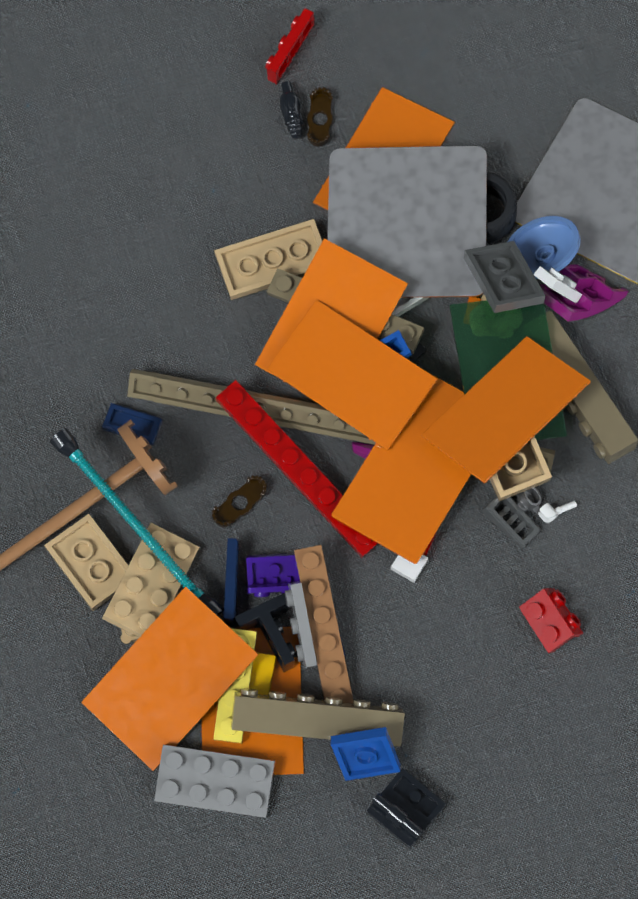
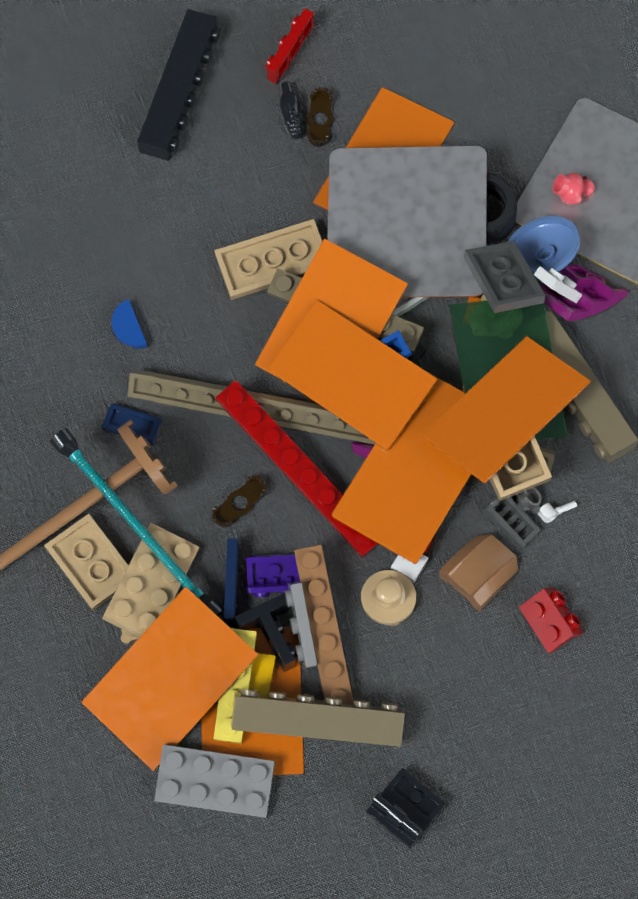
(127, 327): none -> blue tile
(178, 85): none -> black brick
(365, 753): blue plate -> none
(388, 597): none -> tan plate
(480, 569): none -> medium nougat slope
(572, 188): none -> coral animal

